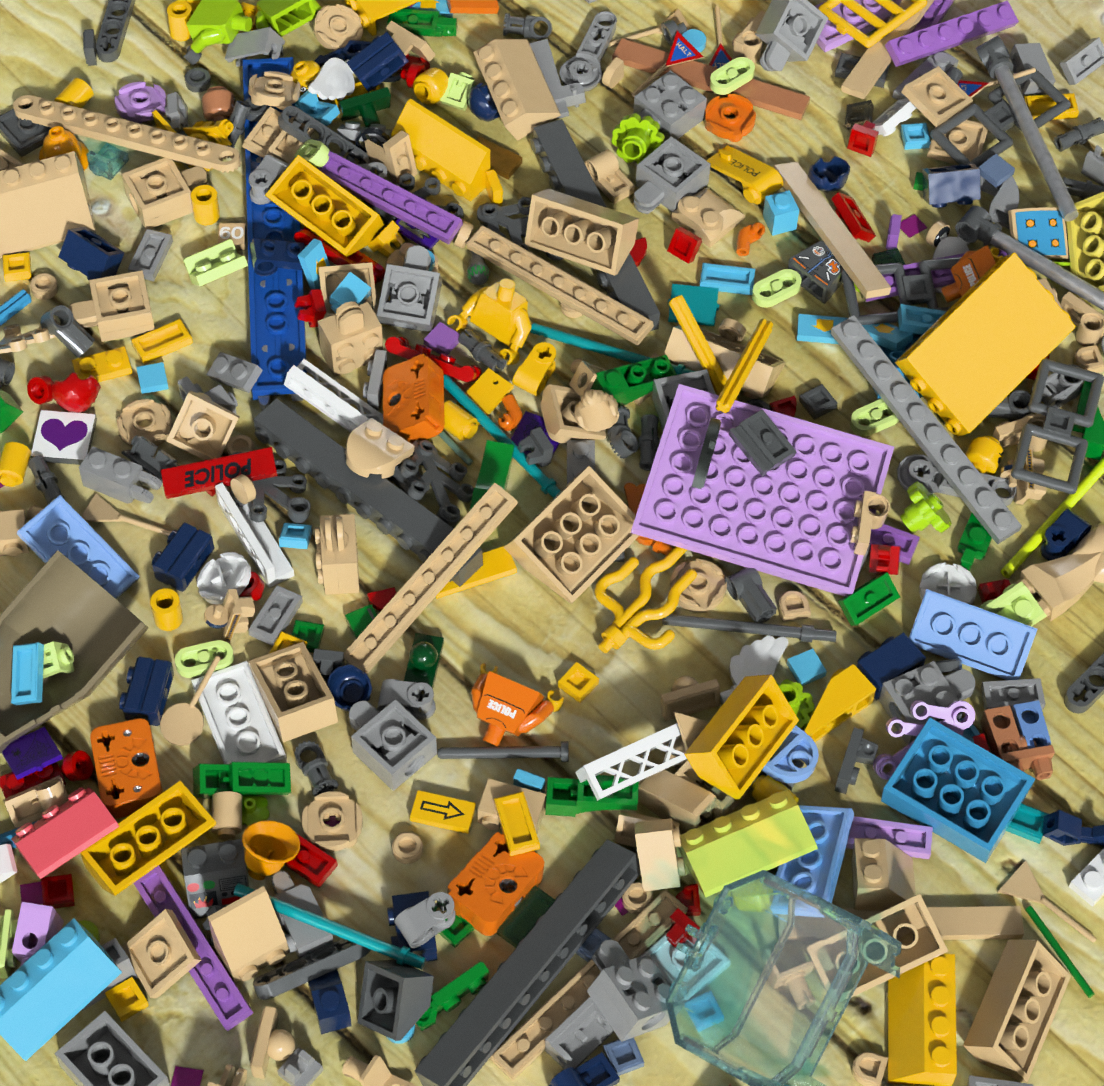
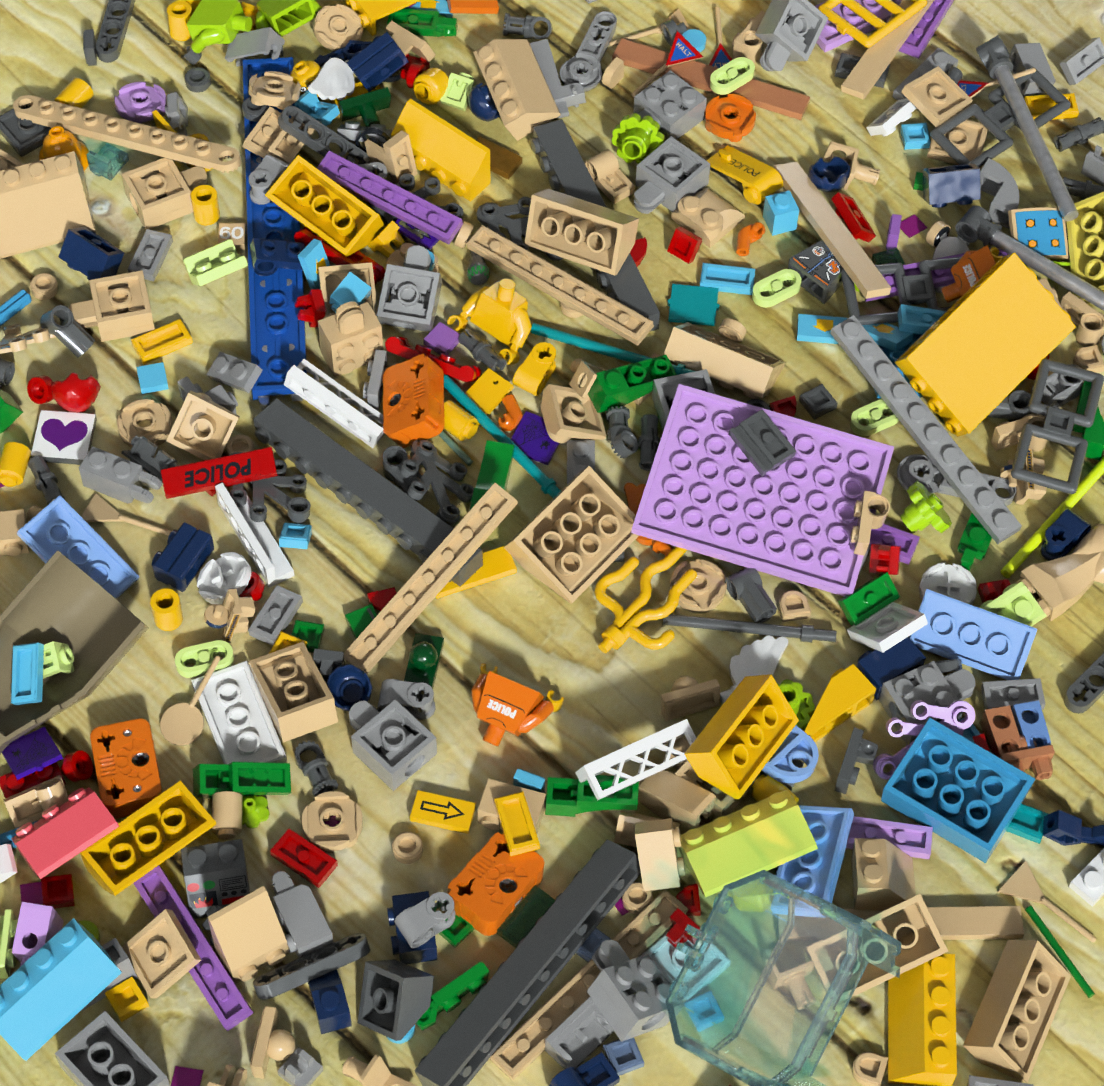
(17, 267): yellow tile -> none
(103, 365): yellow plate -> none
(147, 690): dark blue brick -> none
(215, 131): yellow hinge -> none
(217, 104): nougat head -> none
(238, 120): dark grey pin -> none
(243, 489): tan tile -> none
(268, 847): light orange hat -> none
(314, 152): yellowish green plate -> none
(337, 554): tan brick -> none
(376, 450): tan slope -> none
(402, 954): teal bar -> none
(493, 187): yellow tile -> none
(506, 752): dark grey bar -> none
(540, 448): dark grey tile -> none
(578, 682): yellow tile -> none
(596, 411): tan hair -> none
(689, 728): tan piece -> none
(698, 342): yellow axle -> none
(706, 453): pearl dark grey tile -> none
(744, 366): yellow axle -> none
(806, 667): medium azure tile -> none
(857, 171): none -> tan bracket
(859, 113): clear smoke tile -> none
(863, 138): red tile -> none
(887, 627): none -> white tile
(951, 33): medium lavender plate -> none
(985, 454): yellow head -> none
(996, 170): sand blue tile -> none

